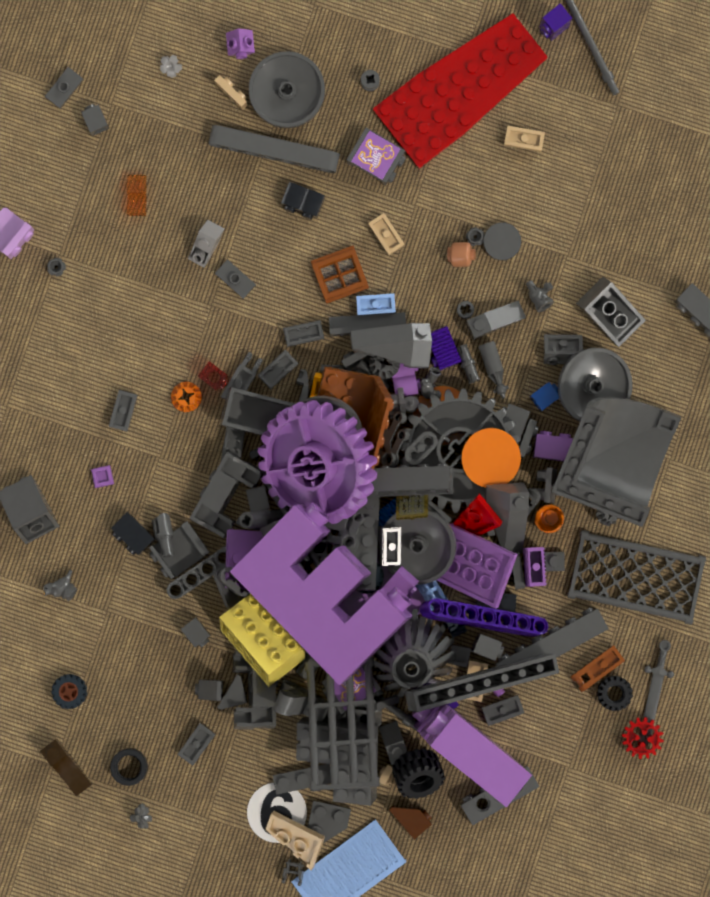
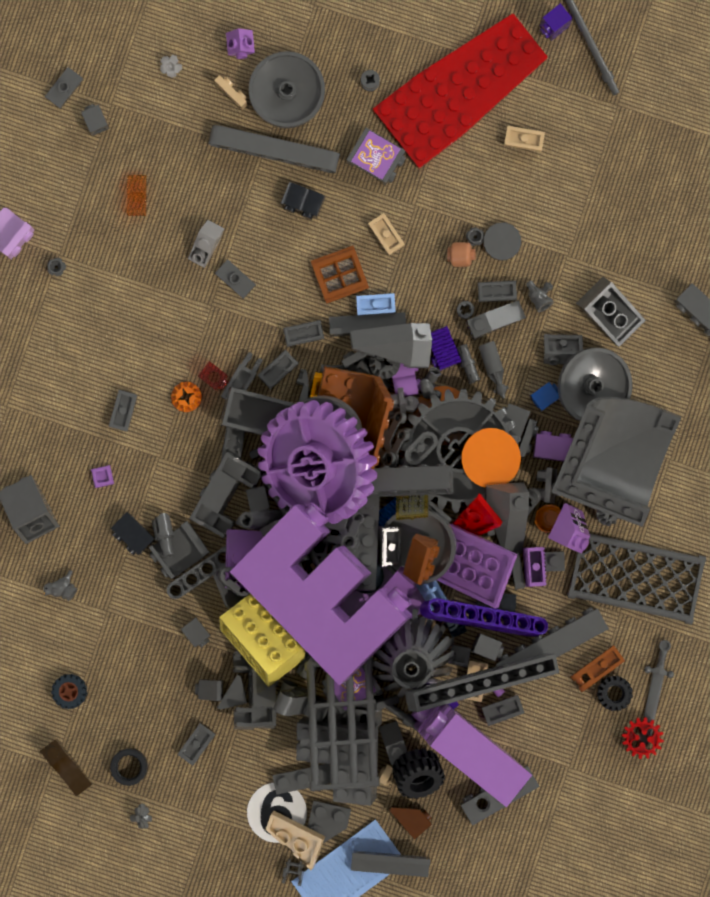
(390, 863): none -> dark grey fence
(420, 558): none -> dark orange slope
(497, 291): none -> dark grey plate
(571, 529): none -> medium lavender slope

